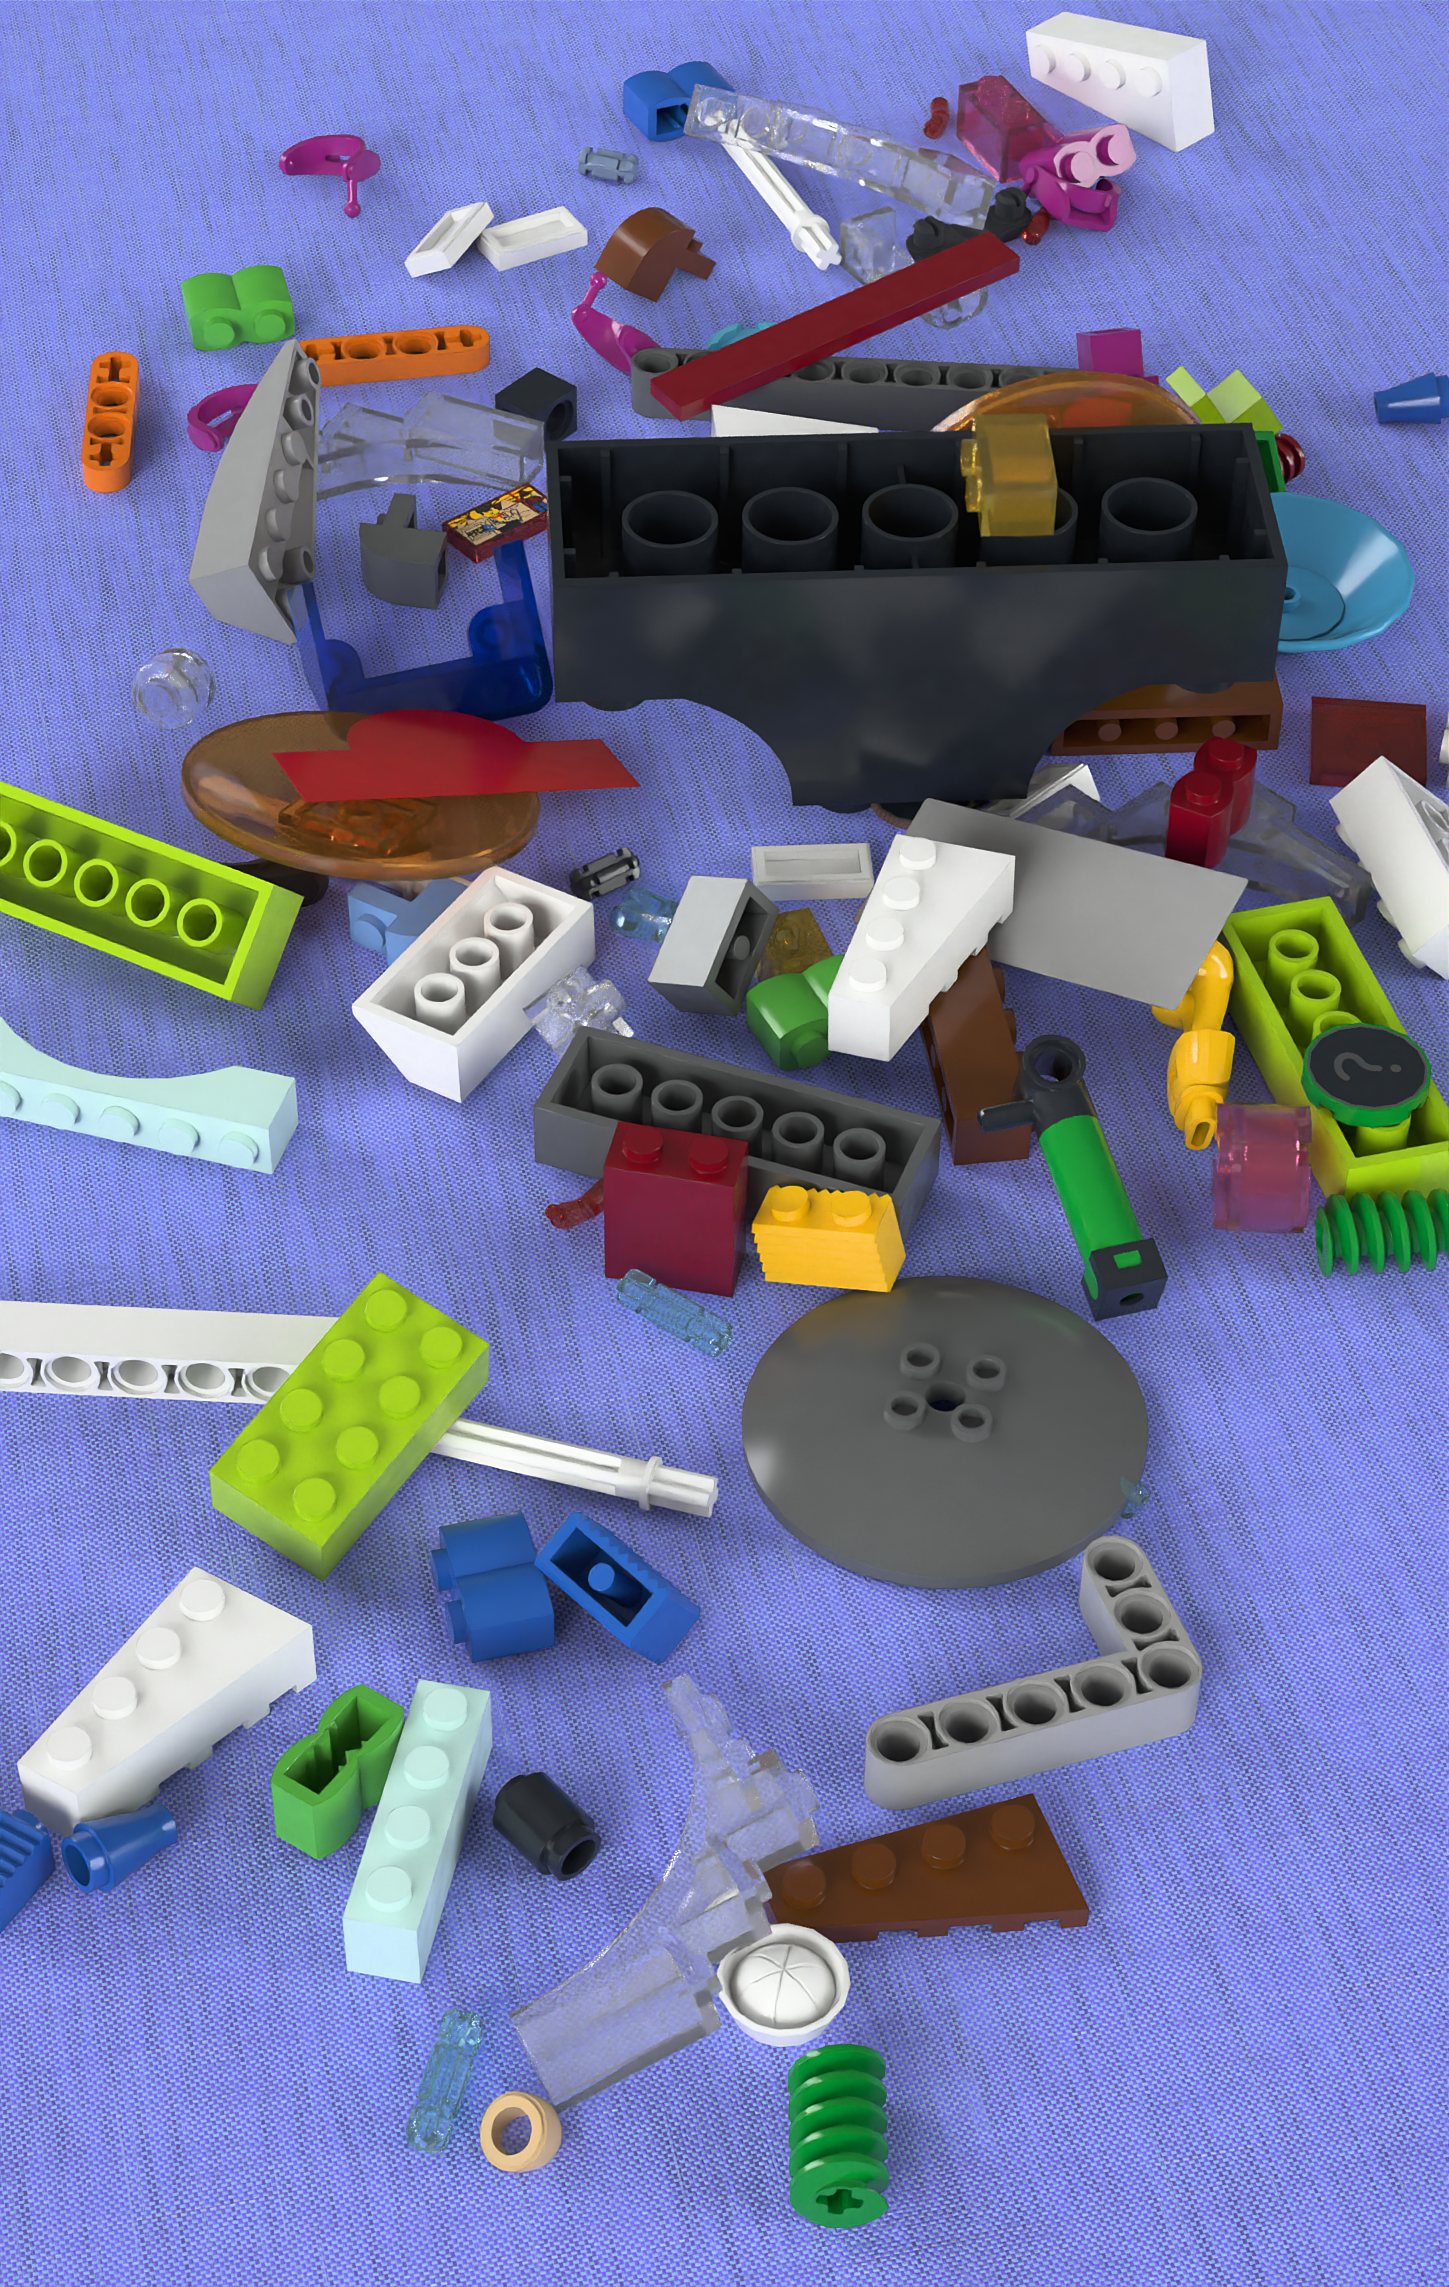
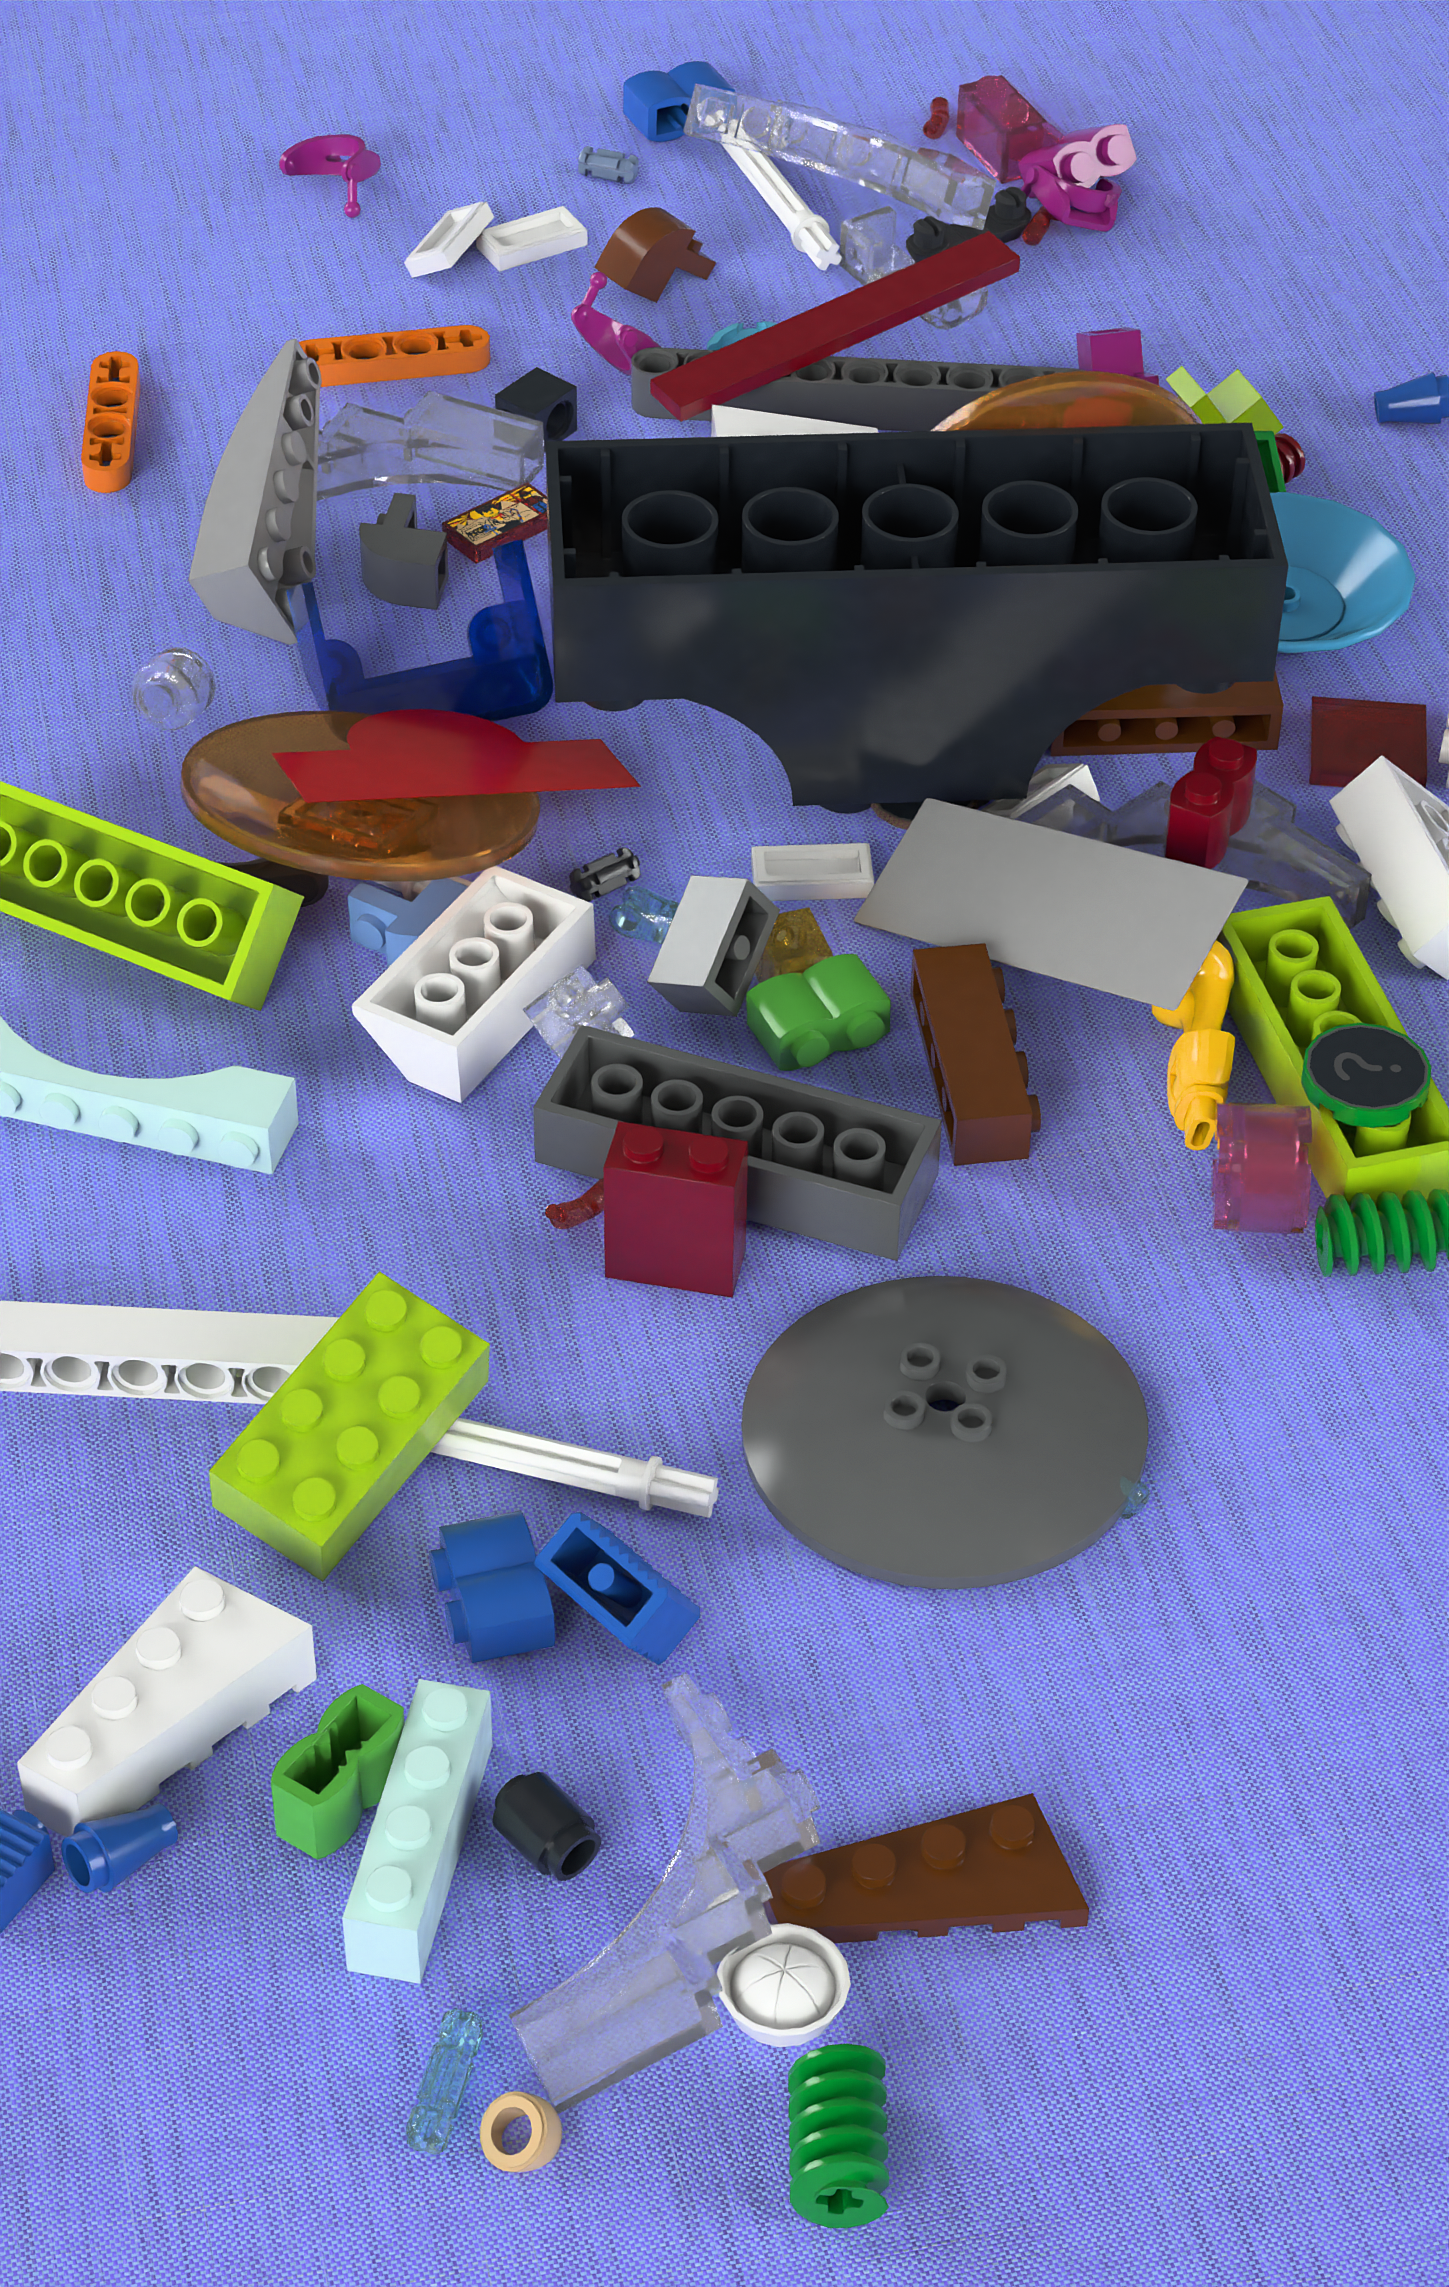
(211, 437): magenta helmet -> none
(238, 308): bright green brick -> none
(674, 1312): clear light blue axle -> none
(829, 1238): yellow brick -> none
(913, 936): white wedge -> none
(1010, 475): clear yellow brick -> none
(1120, 1266): piece -> none
(1127, 1698): light grey beam -> none
(1129, 74): white wedge -> none

